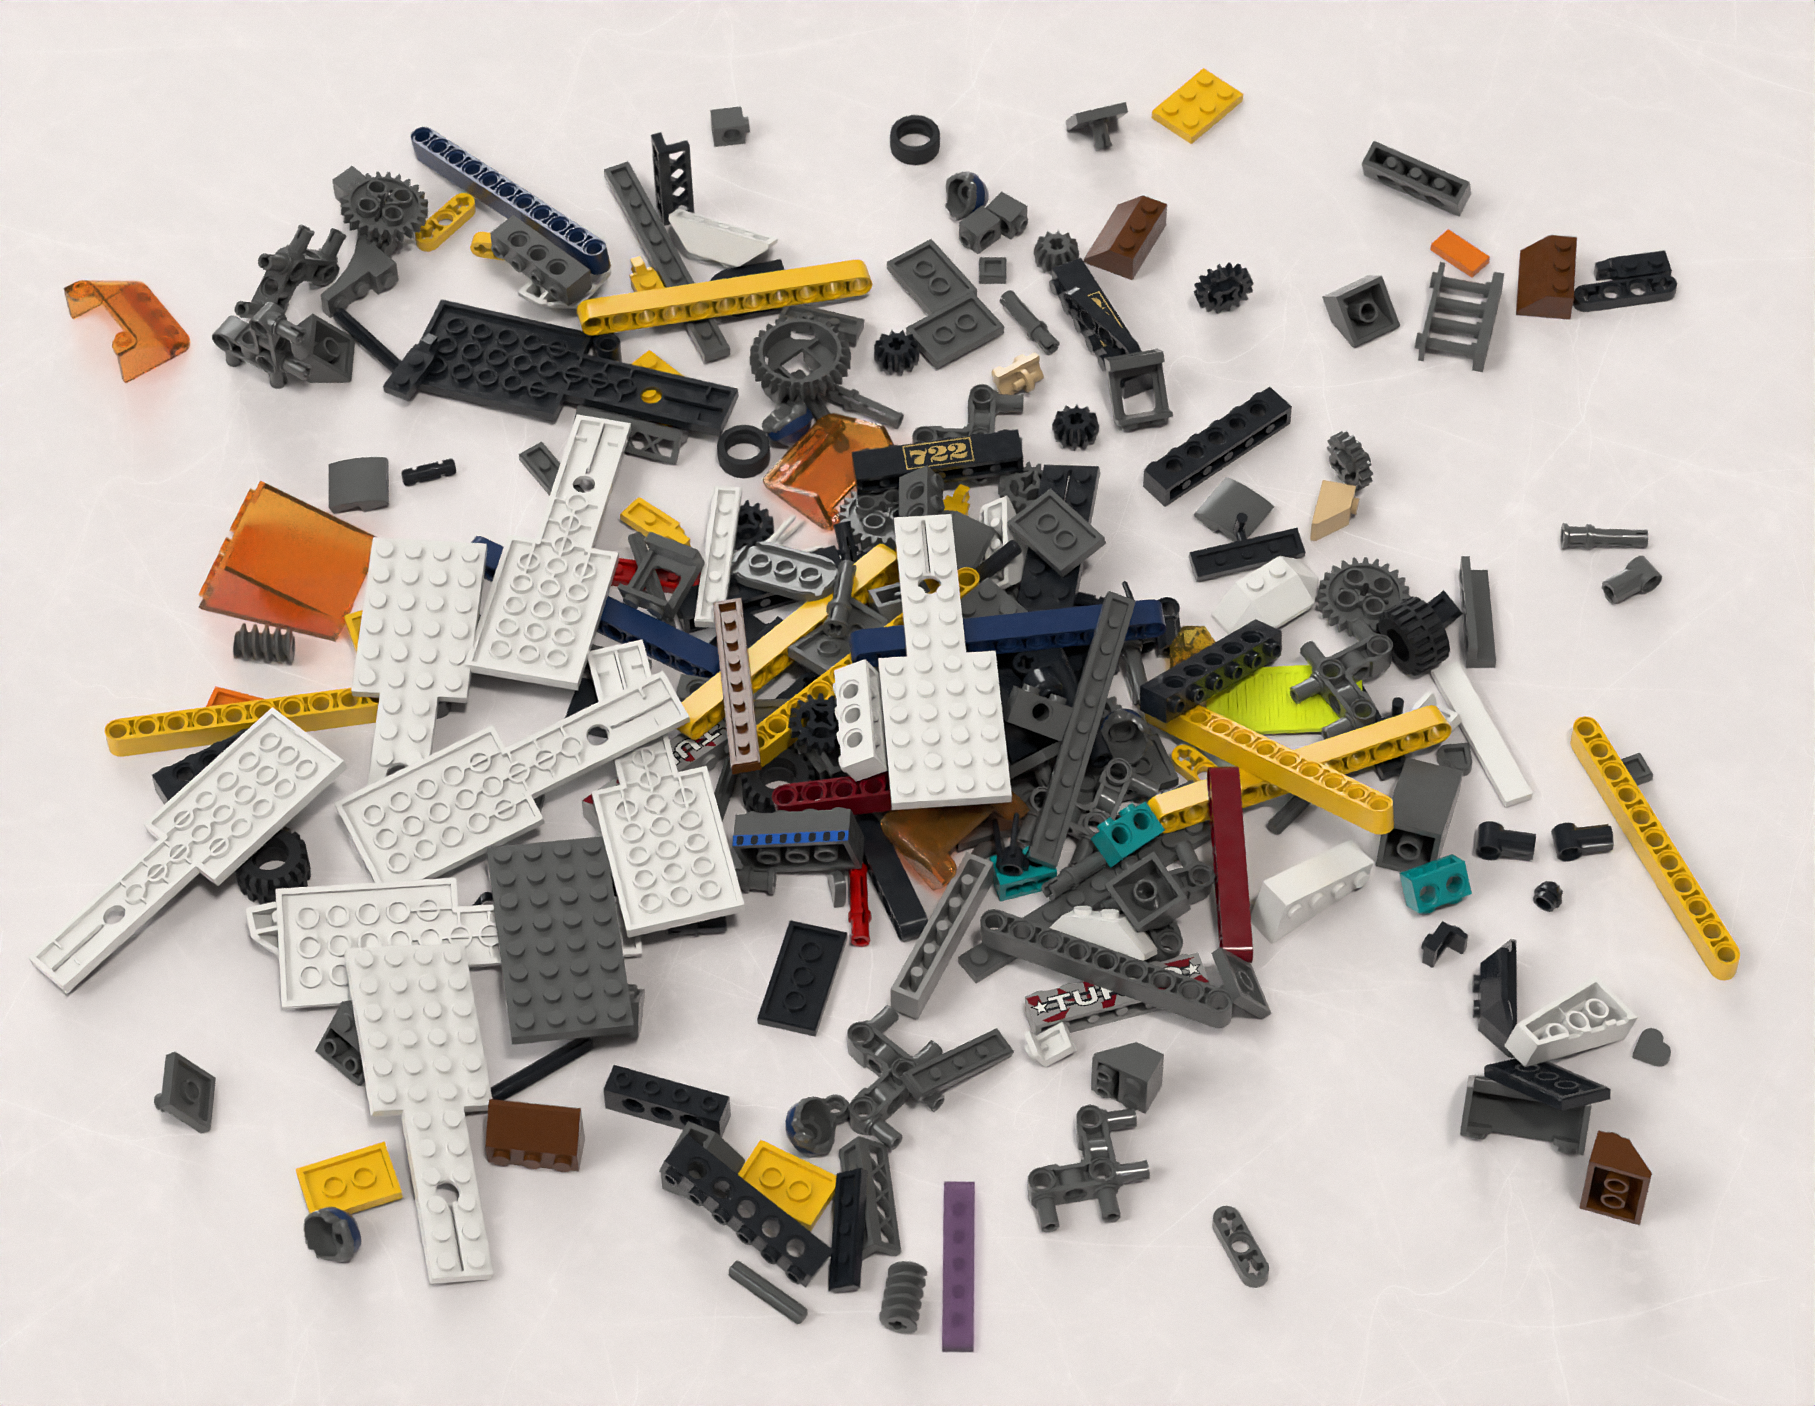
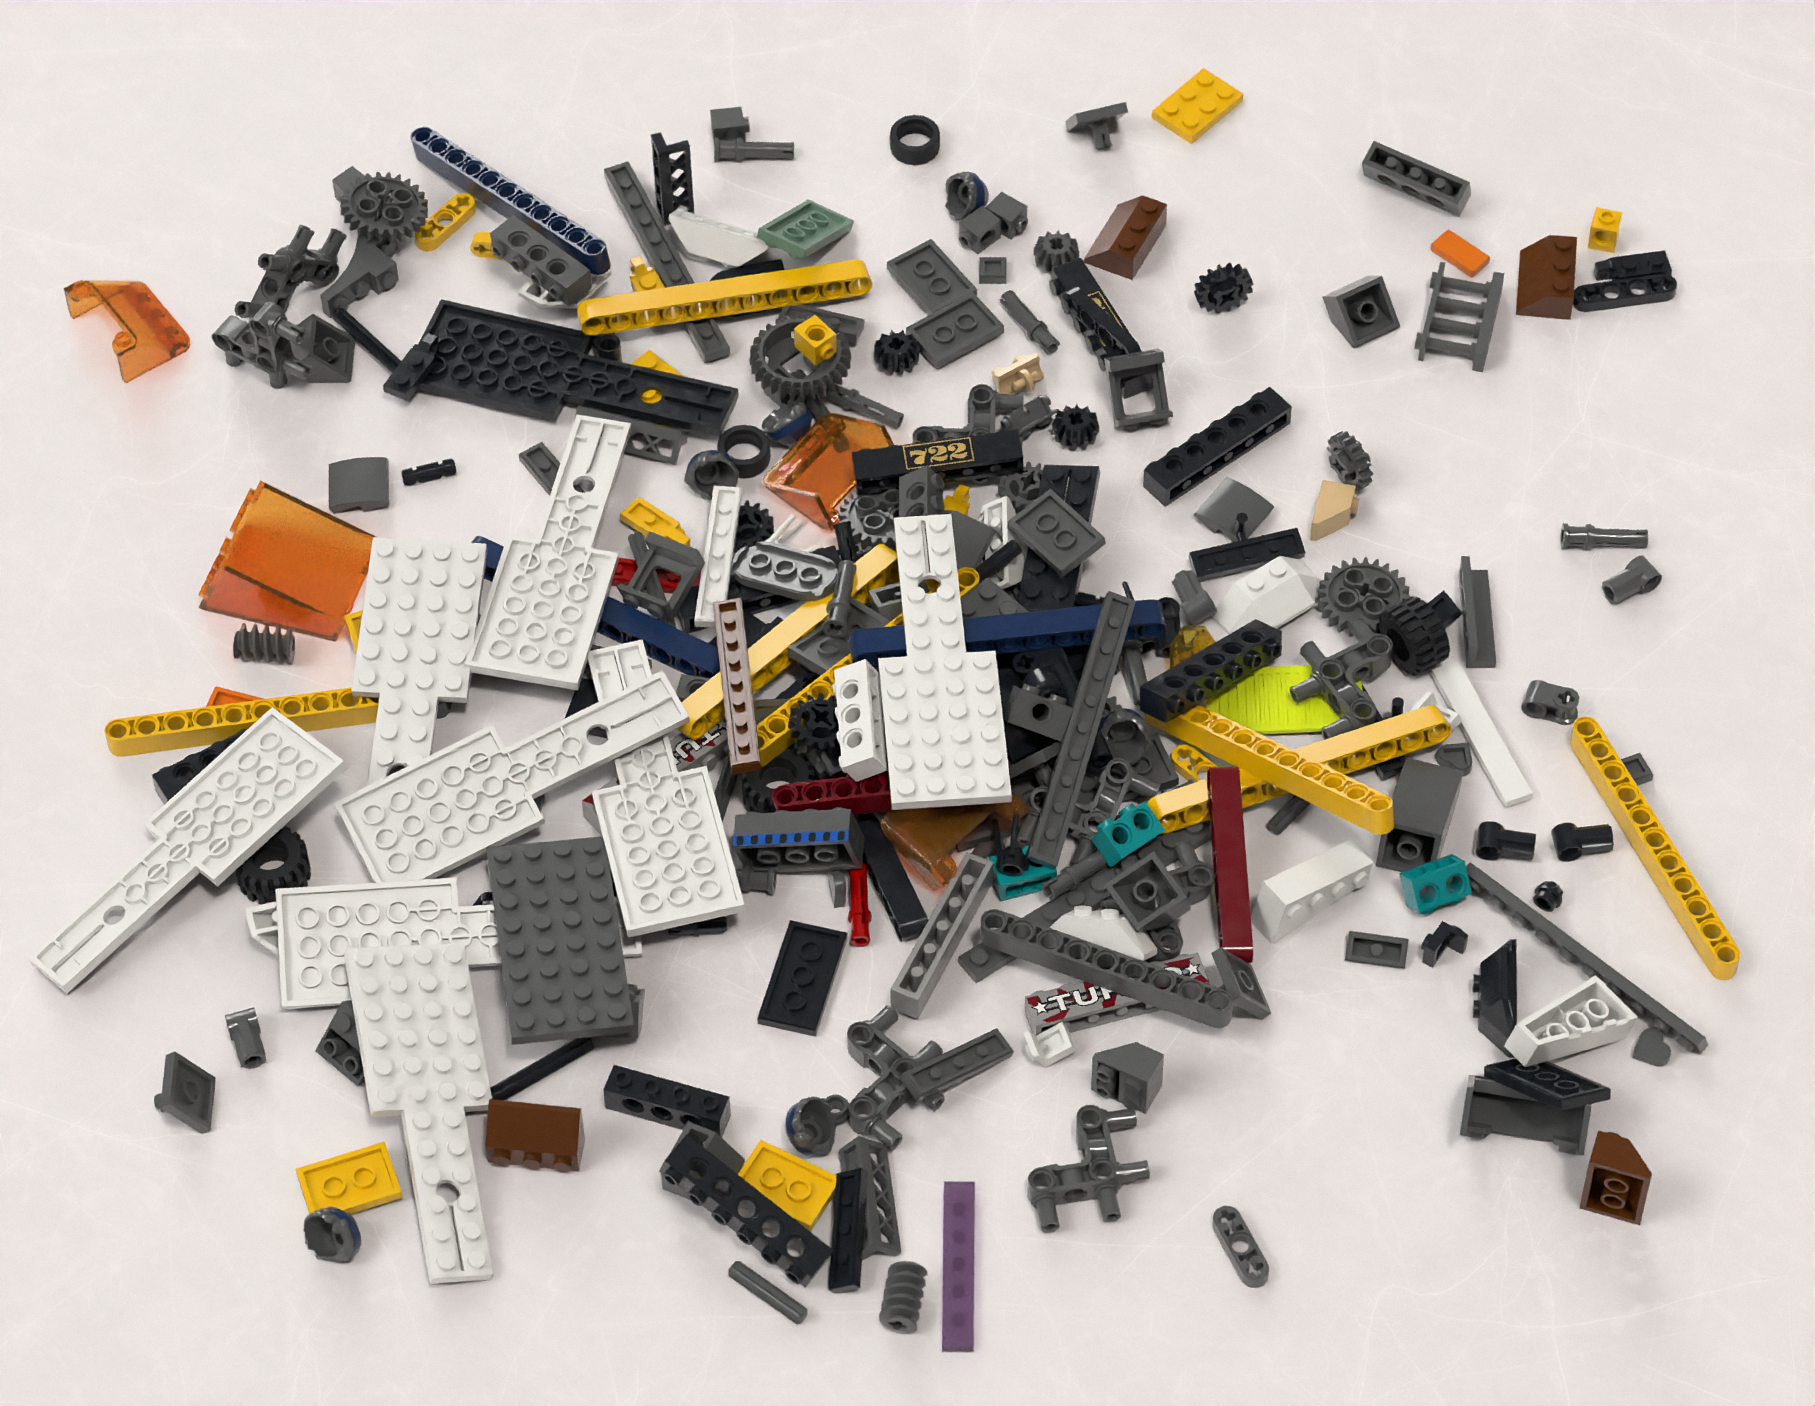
(245, 1031): none -> dark grey piece
(710, 470): none -> dark grey hair
(739, 149): none -> dark grey pin
(804, 229): none -> sand green plate
(815, 340): none -> yellow brick
(1038, 414): none -> dark grey hinge
(1195, 600): none -> dark grey piece
(1376, 949): none -> dark grey slope
(1548, 701): none -> dark grey piece
(1592, 965): none -> dark grey plate
(1604, 230): none -> yellow brick

